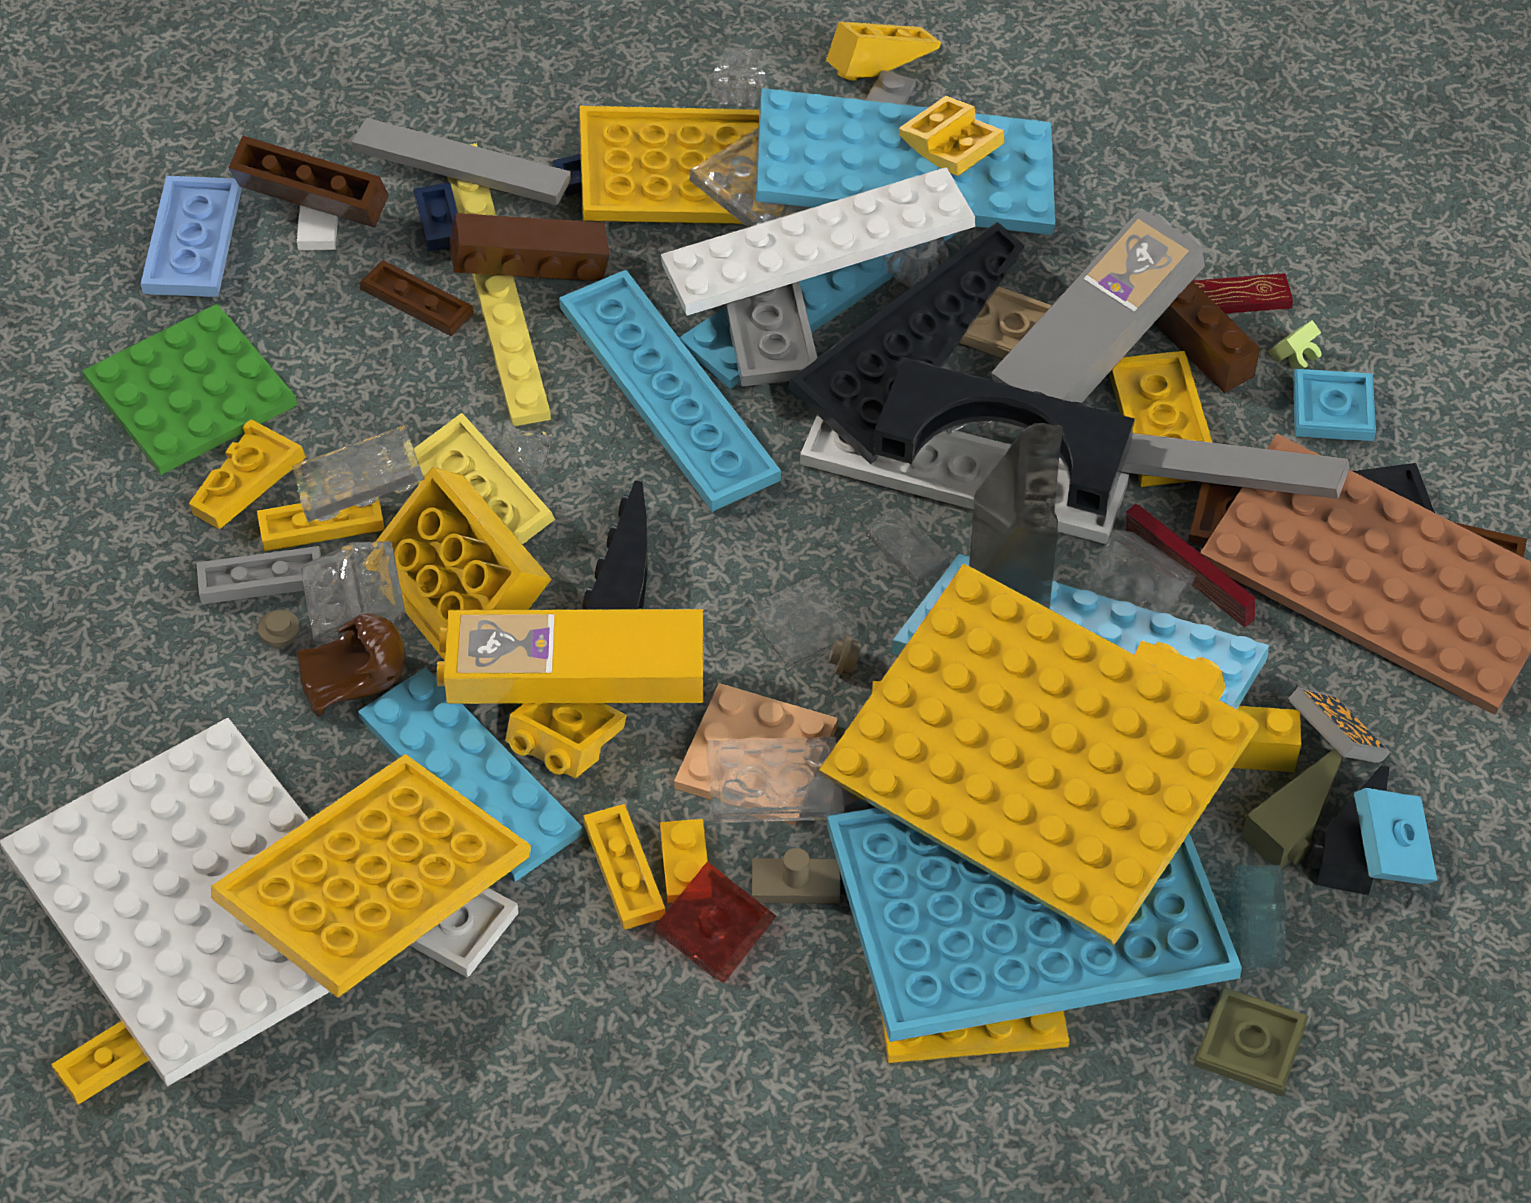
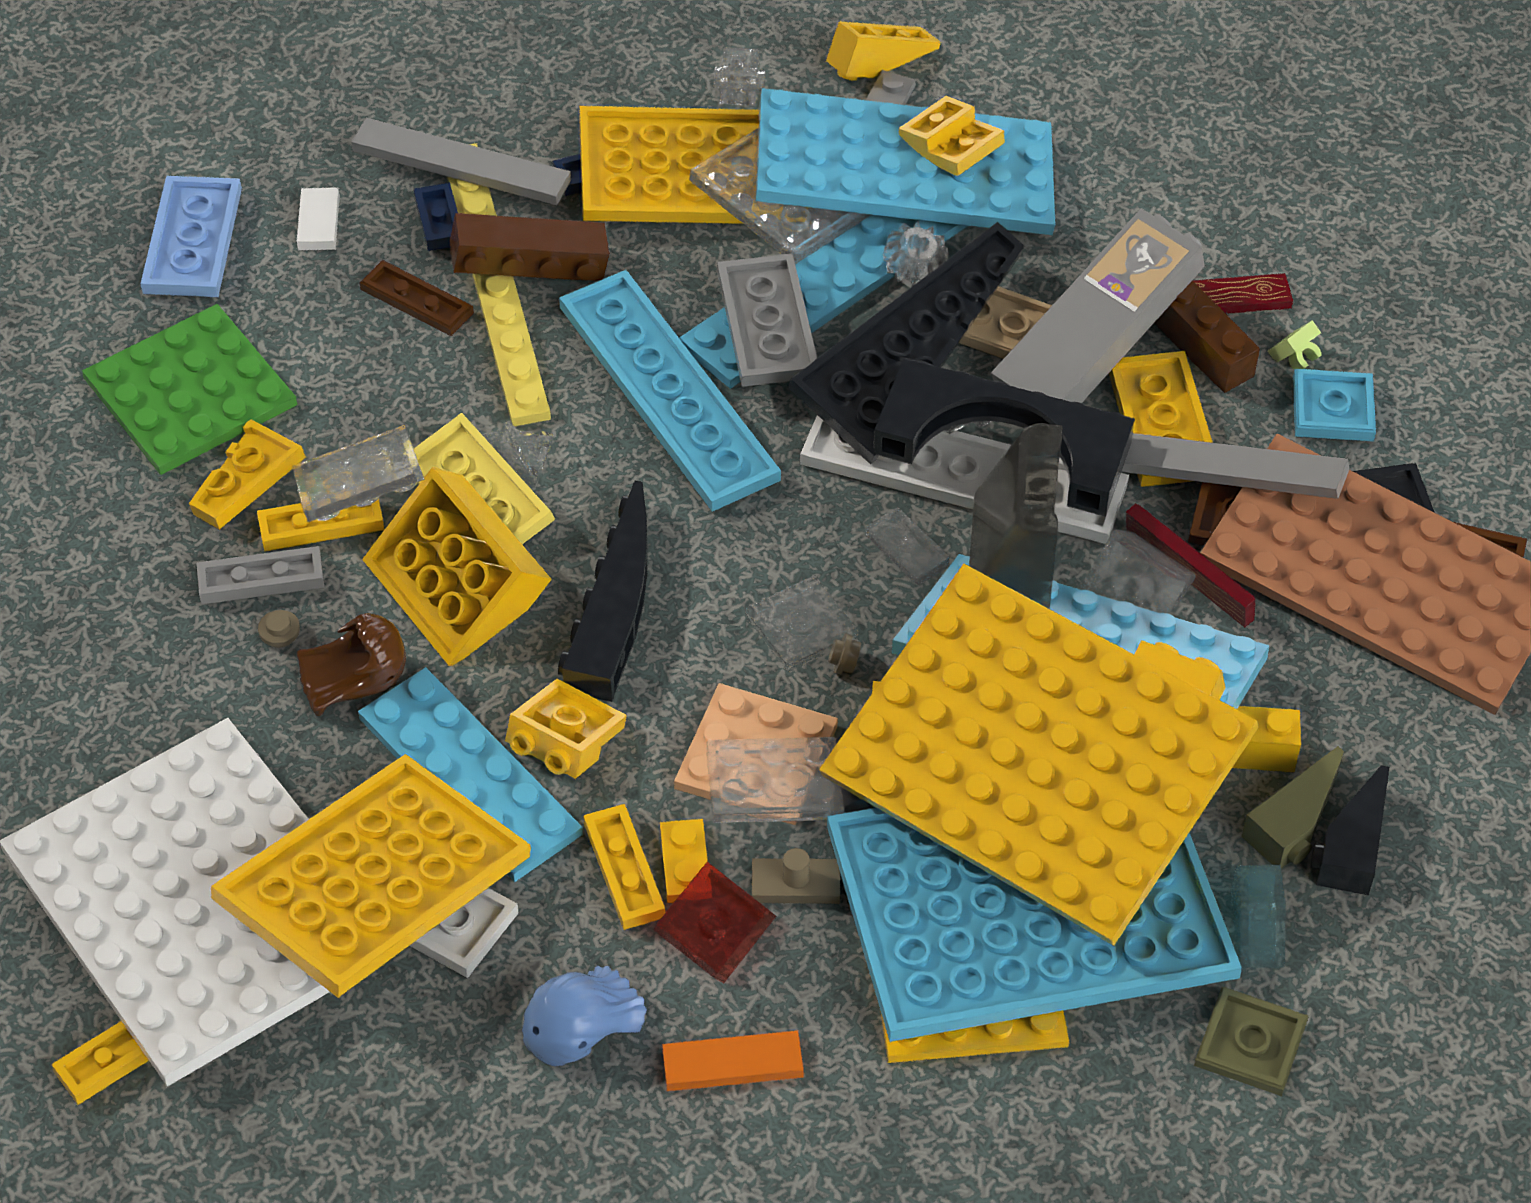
(309, 181): reddish brown brick -> none
(352, 583): clear slope -> none
(572, 656): yellow brick -> none
(579, 1011): none -> medium blue piece
(732, 1060): none -> orange tile
(817, 241): white plate -> none
(1338, 725): light grey tile -> none
(1395, 836): medium azure plate -> none

